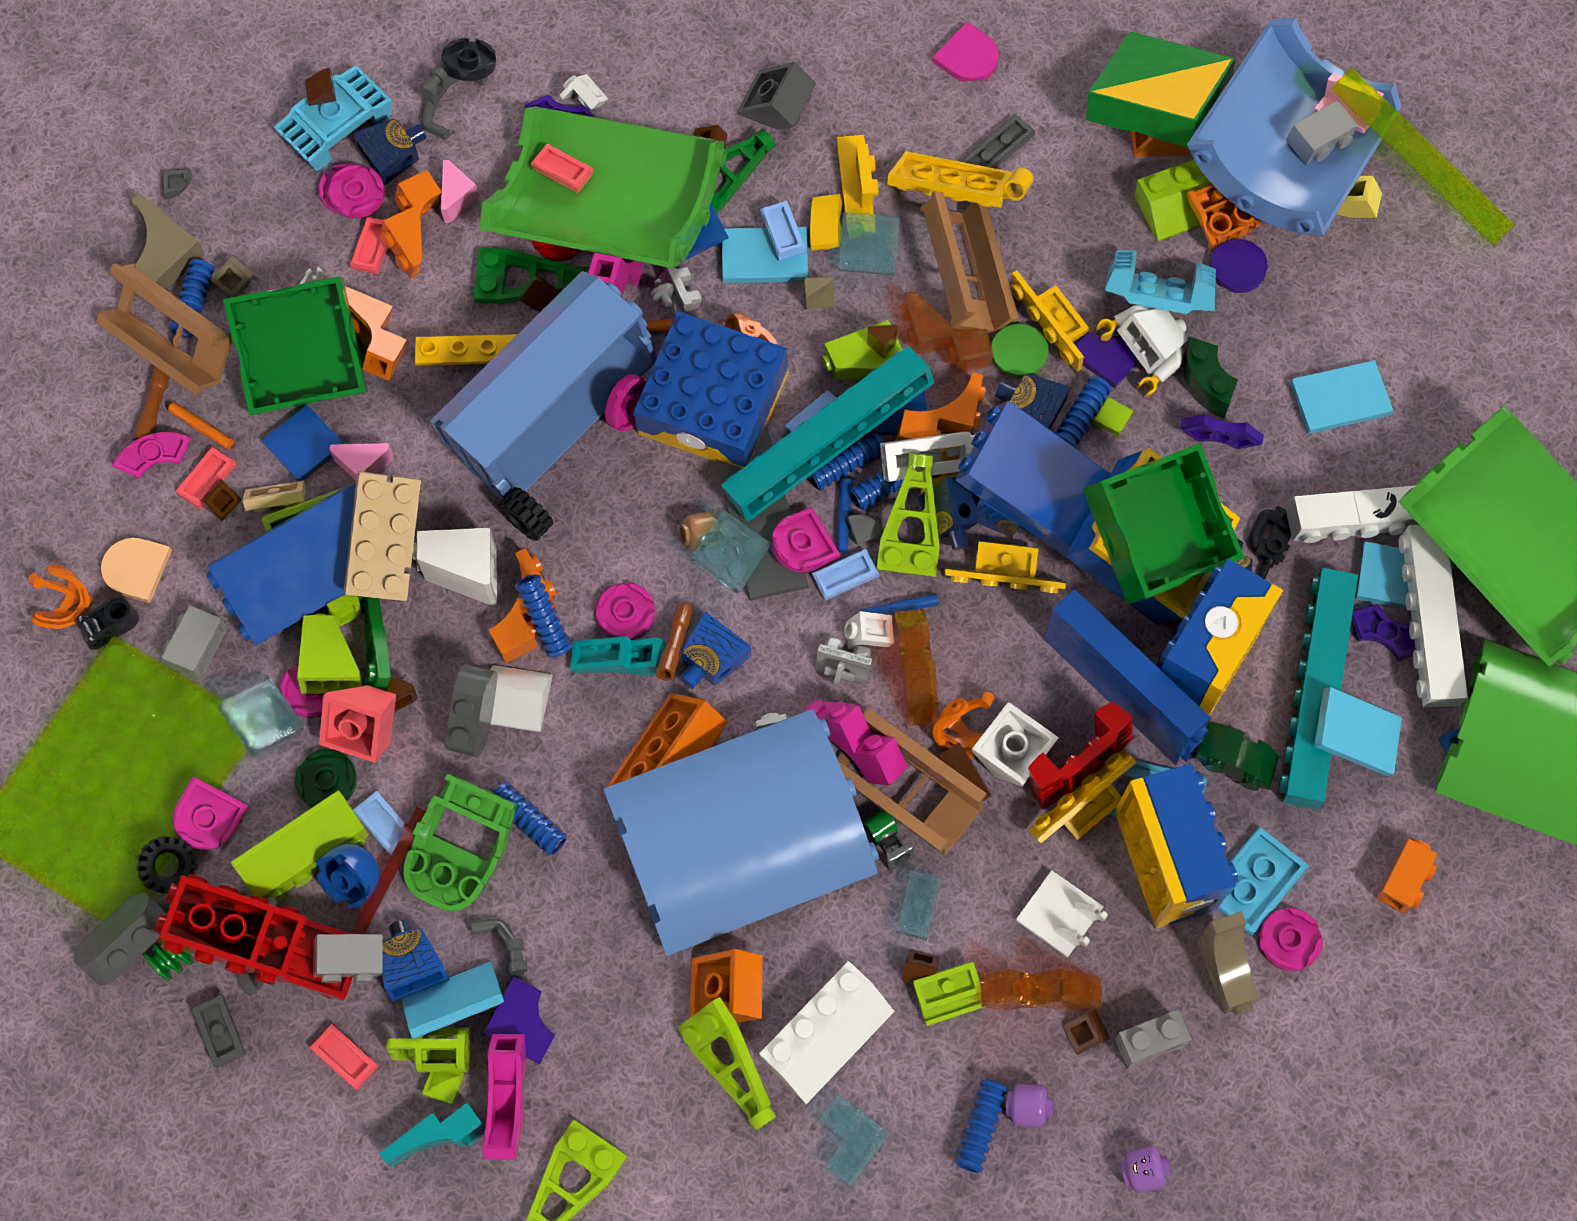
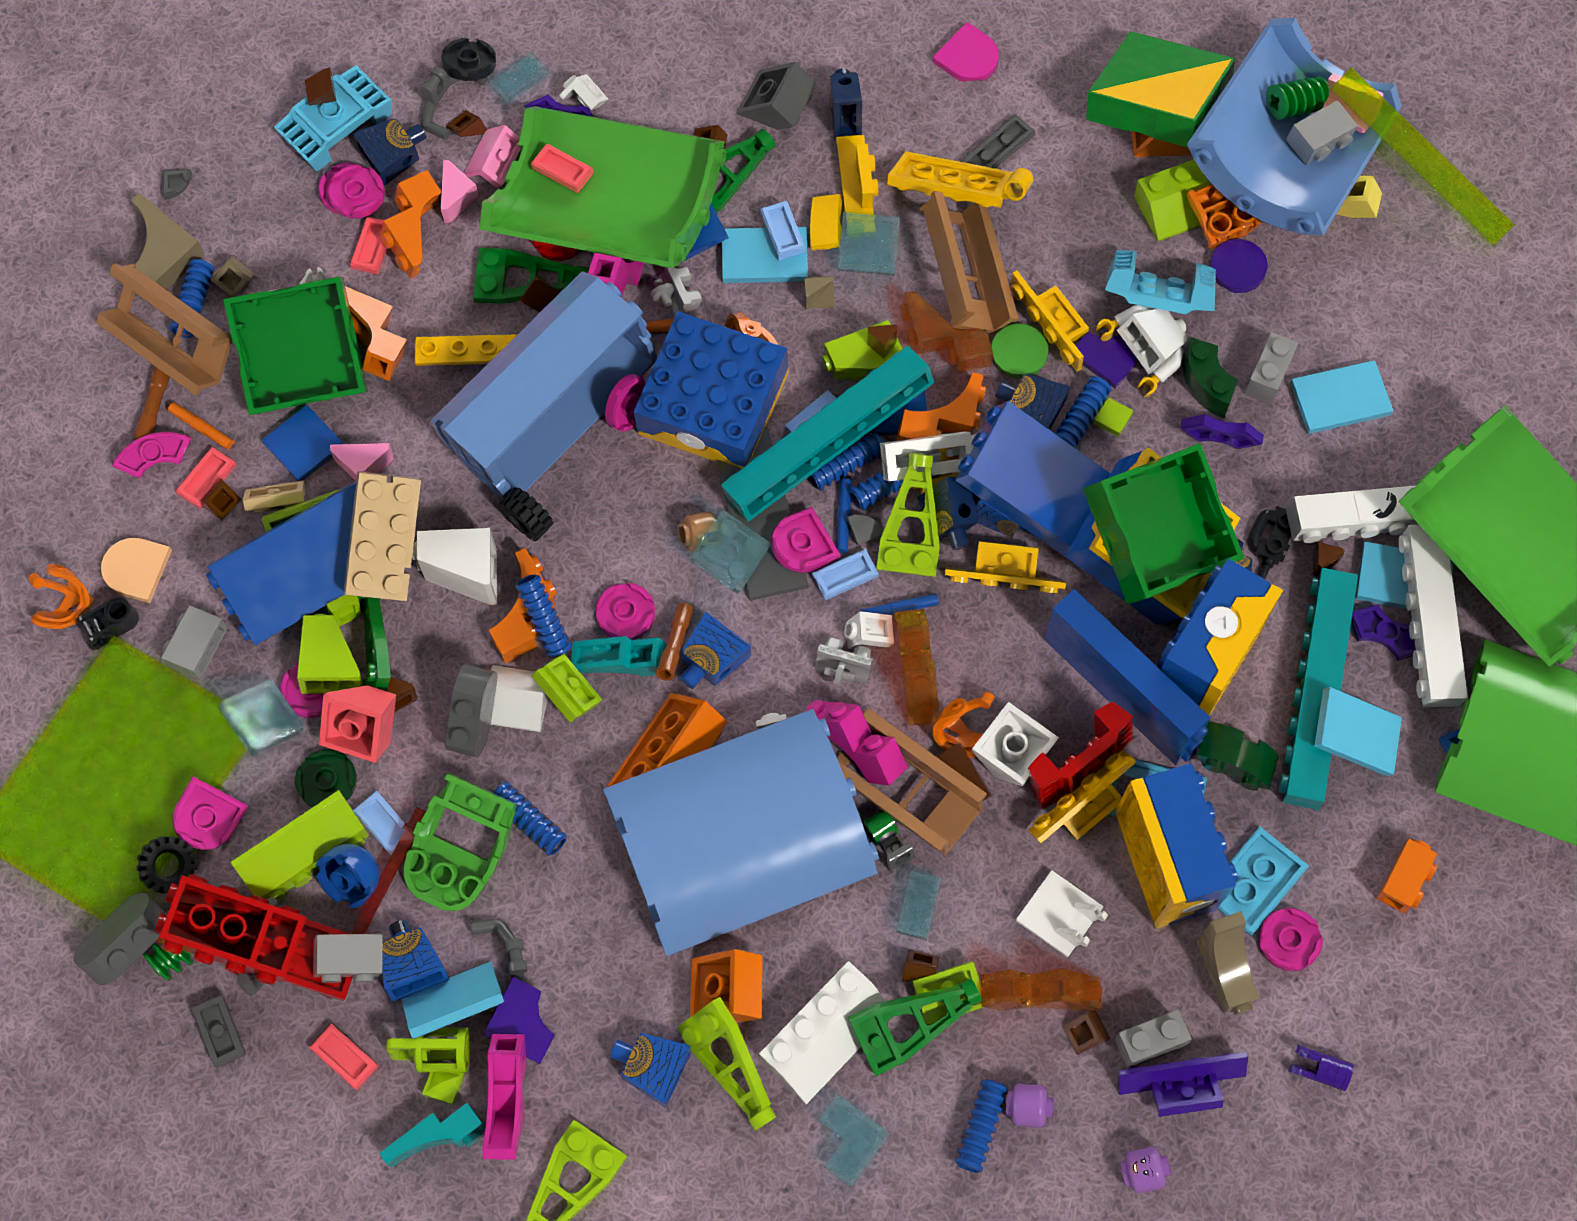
(471, 125): none -> reddish brown slope
(494, 155): none -> bright pink panel
(519, 78): none -> clear light blue plate
(567, 688): none -> lime plate
(652, 1065): none -> blue torso
(846, 91): none -> dark blue torso
(876, 1039): none -> green plate
(1184, 1084): none -> dark purple bracket
(1271, 368): none -> light grey brick
(1297, 97): none -> green piece
(1326, 557): none -> reddish brown slope
(1329, 1069): none -> dark purple hinge

